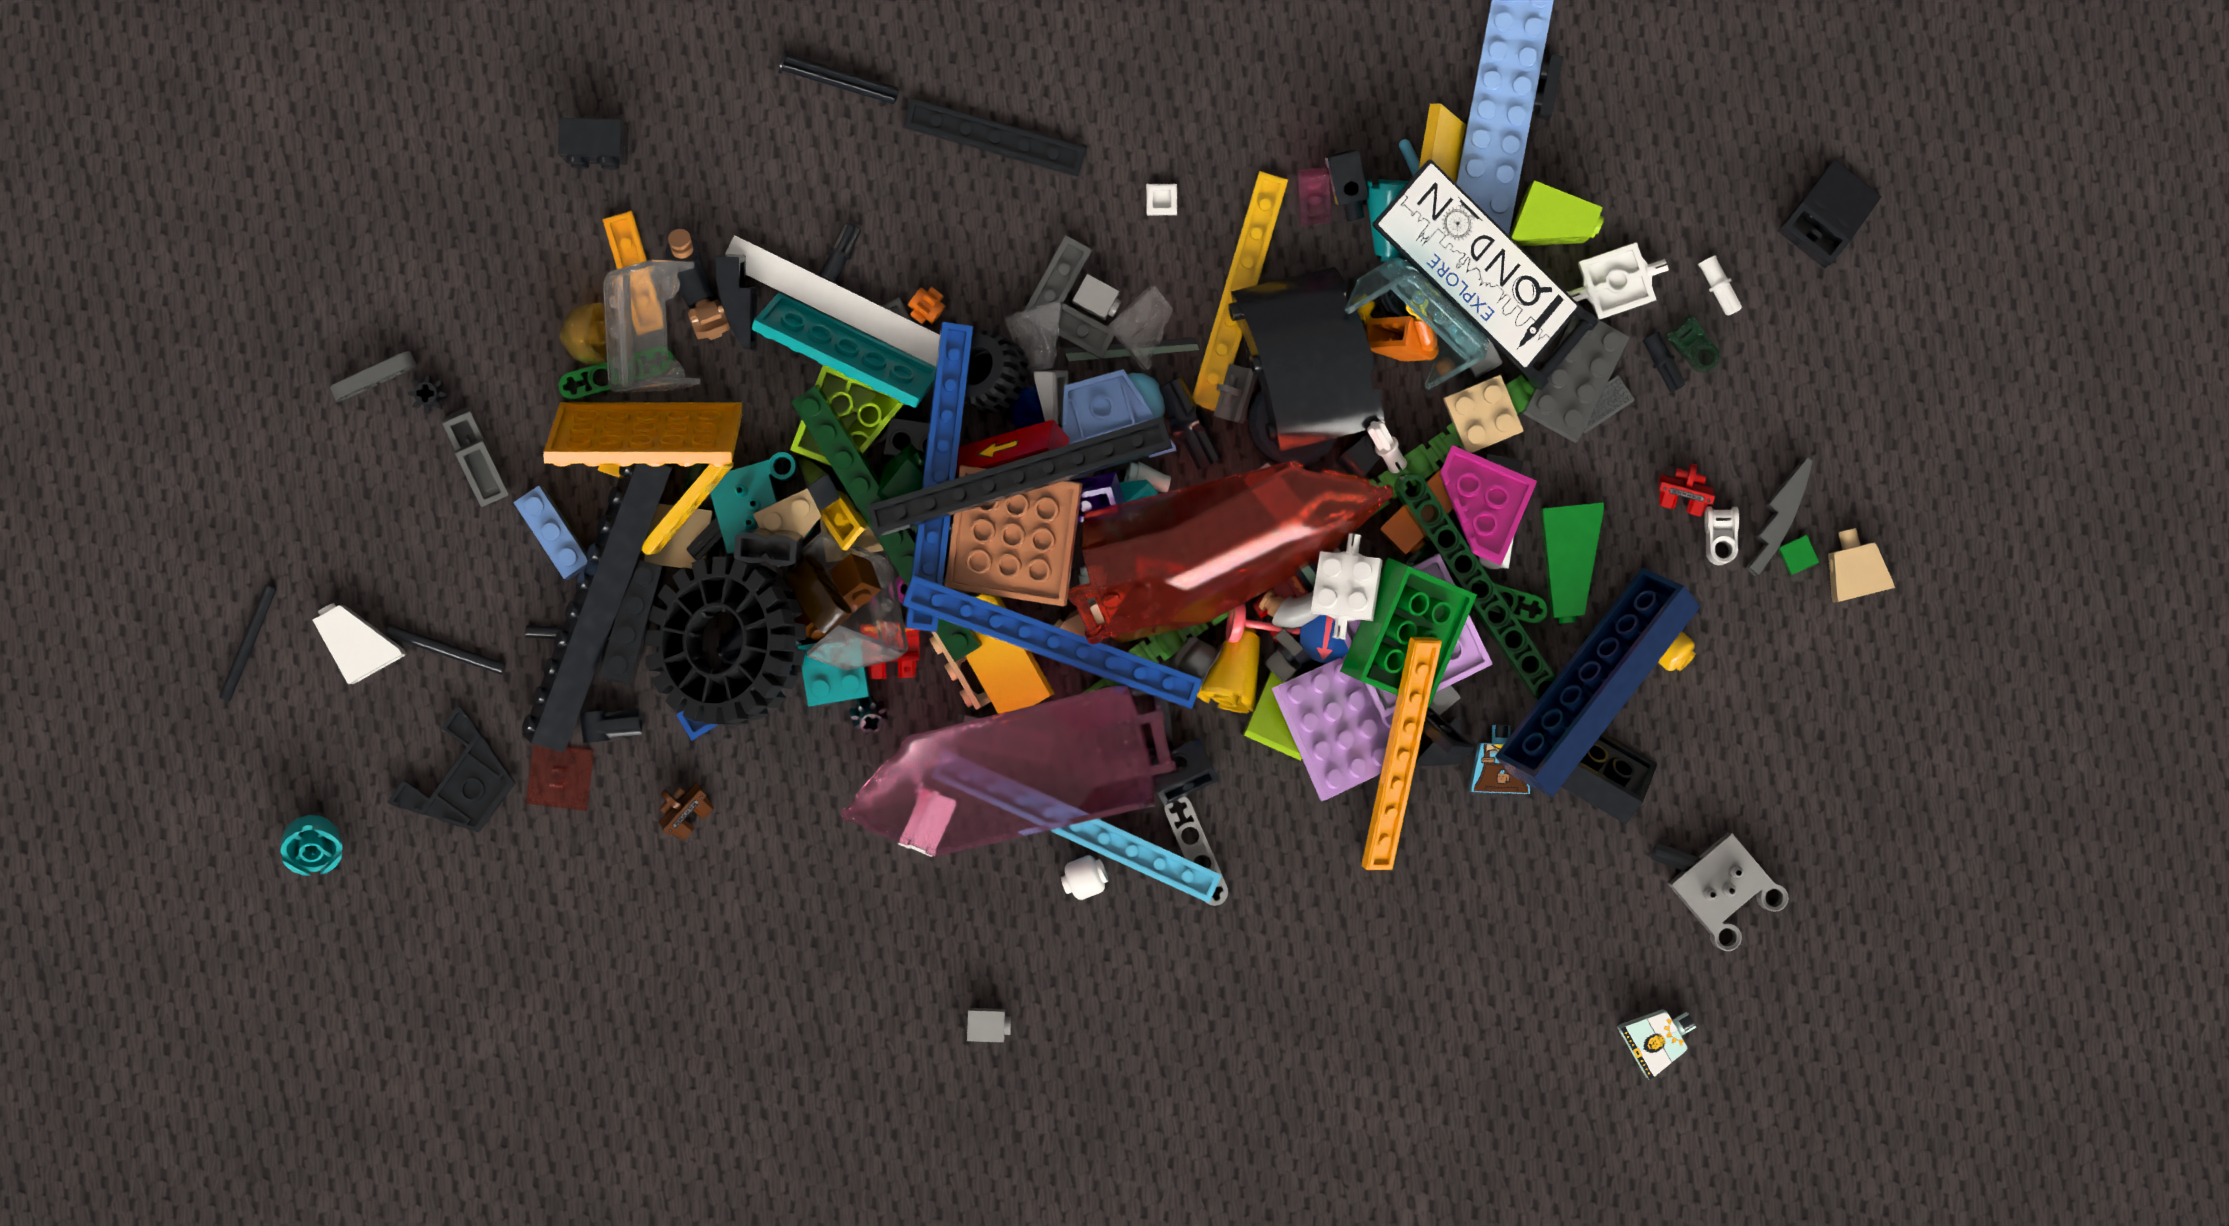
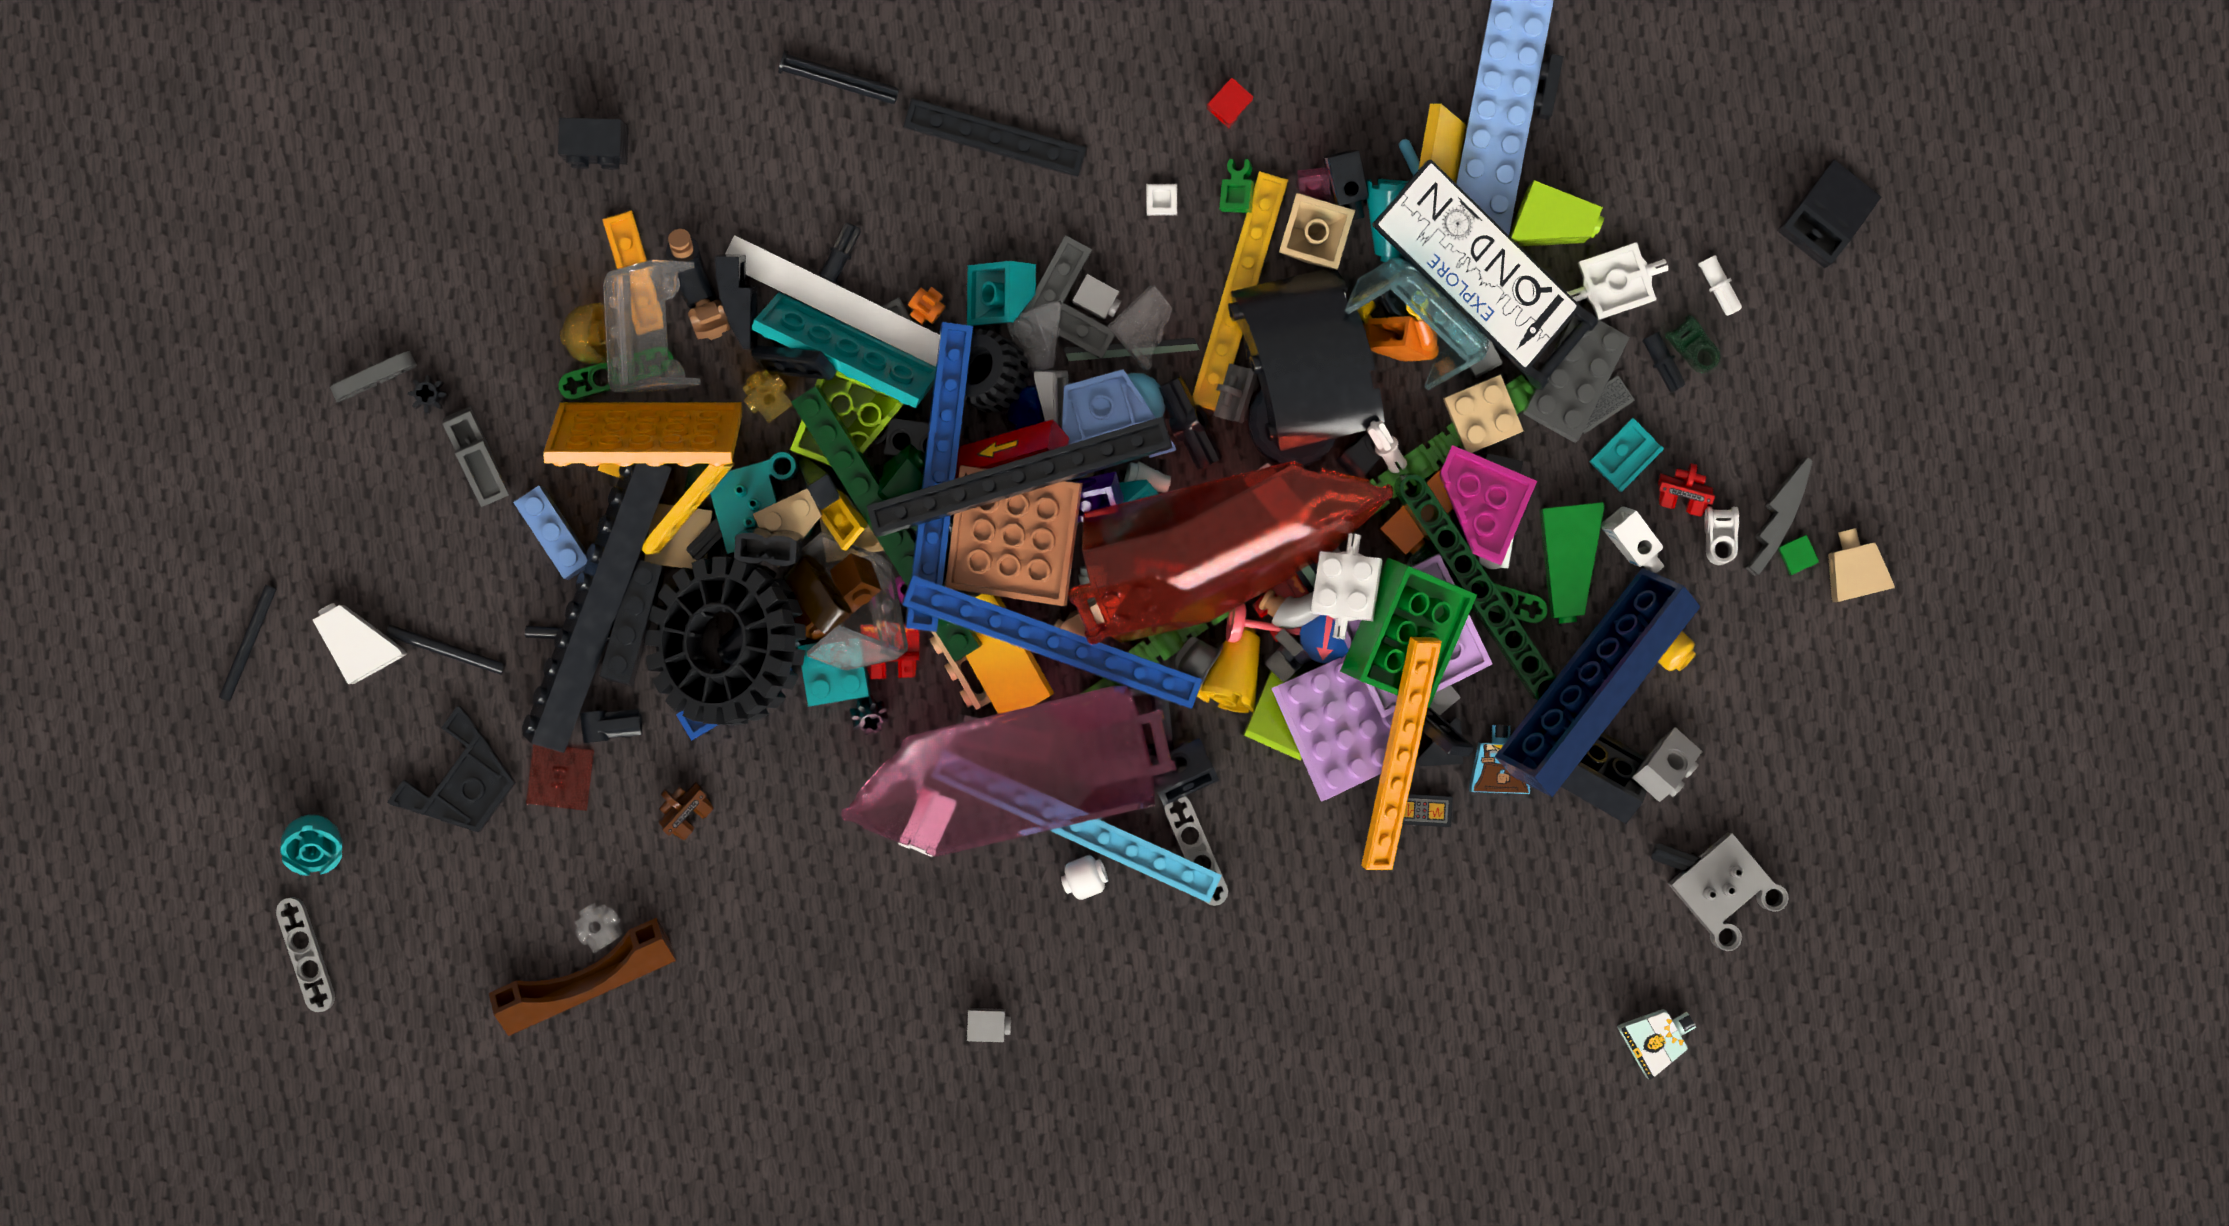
(300, 956): none -> light grey beam
(530, 1002): none -> reddish brown arch
(609, 926): none -> clear brick
(766, 395): none -> clear yellow brick
(793, 362): none -> black tile
(999, 291): none -> teal slope
(1229, 103): none -> red panel
(1237, 191): none -> green plate
(1316, 231): none -> tan slope
(1428, 810): none -> tile
(1626, 455): none -> teal plate
(1629, 529): none -> white torso
(1667, 765): none -> light grey brick

